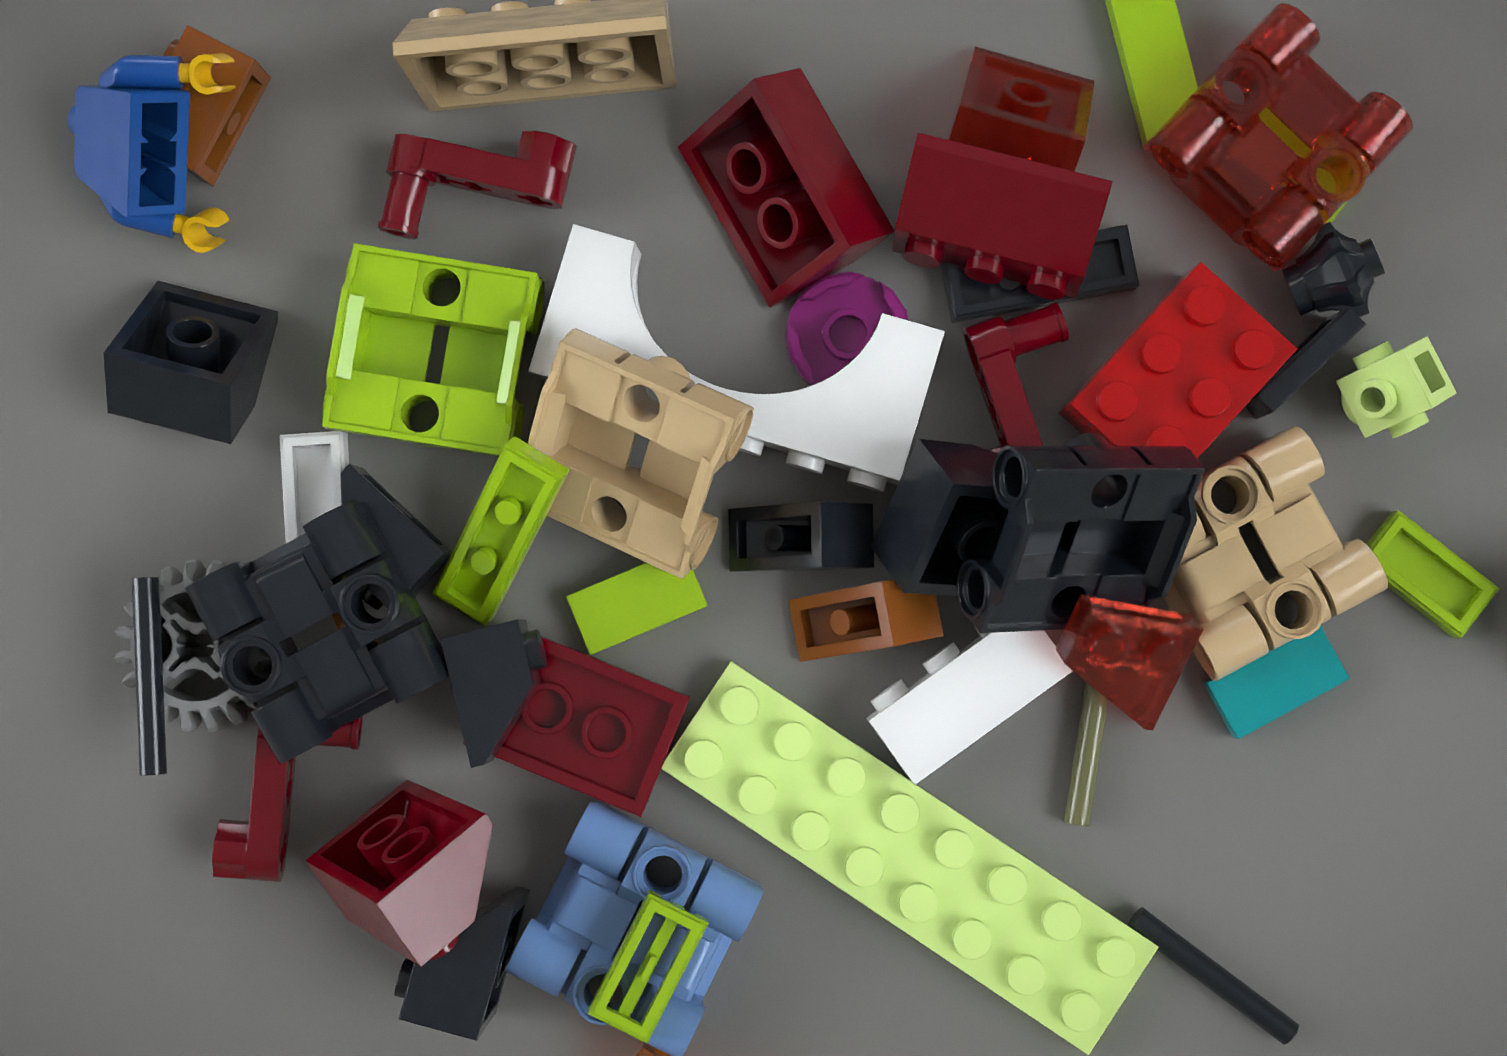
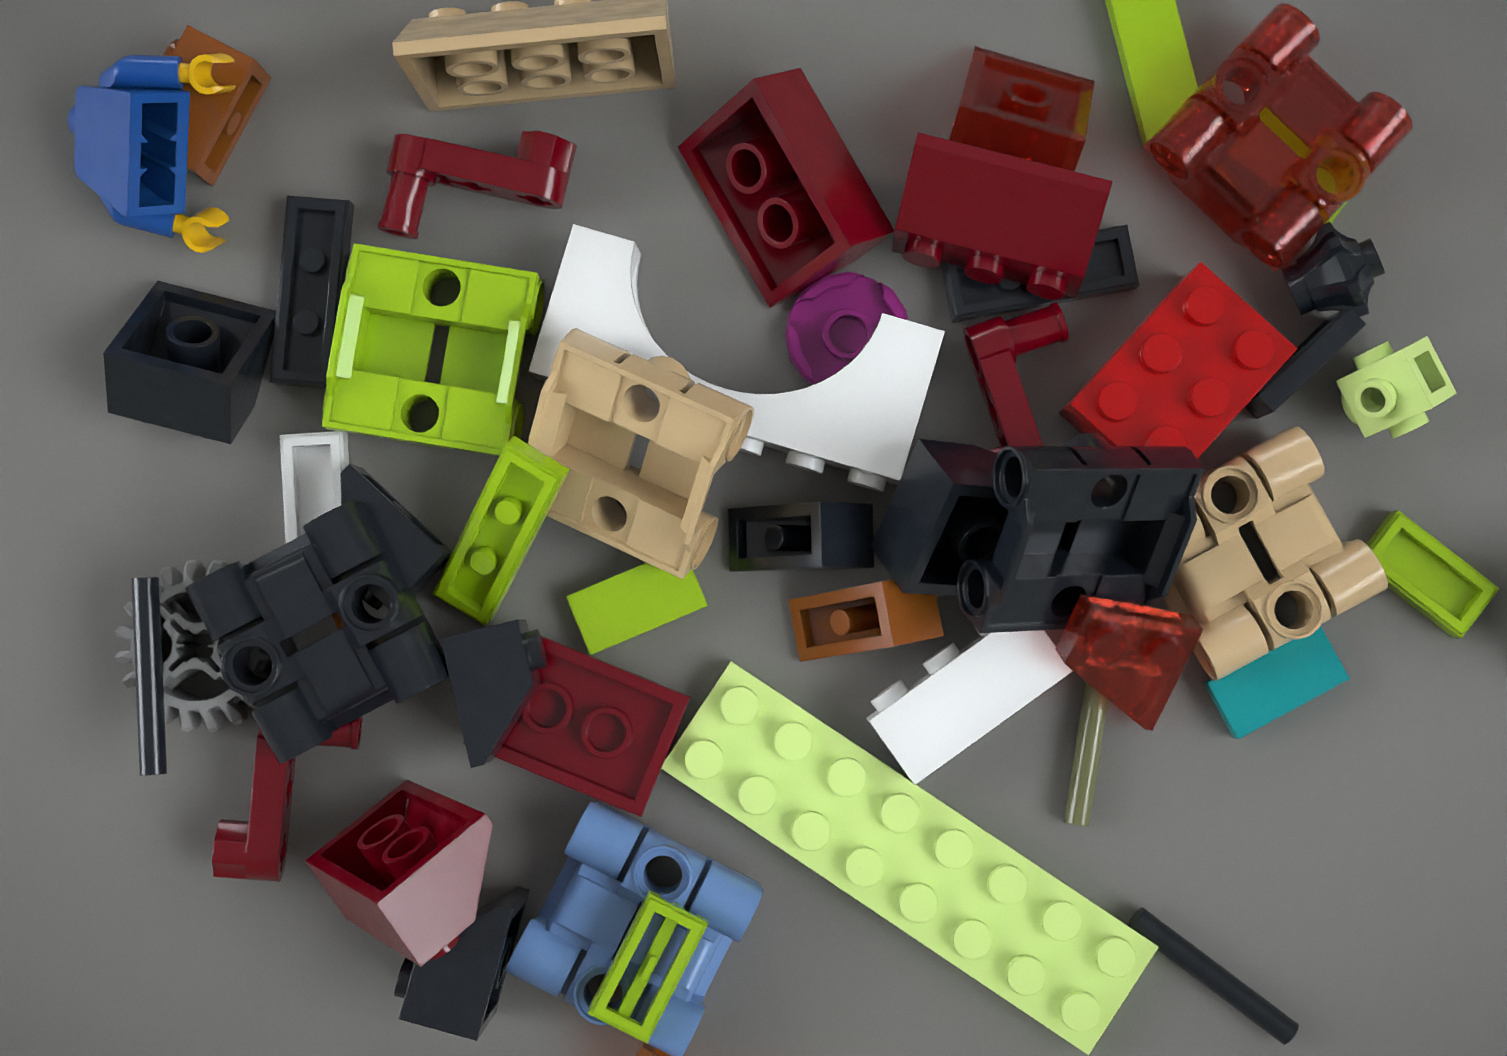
(309, 288): none -> black tile

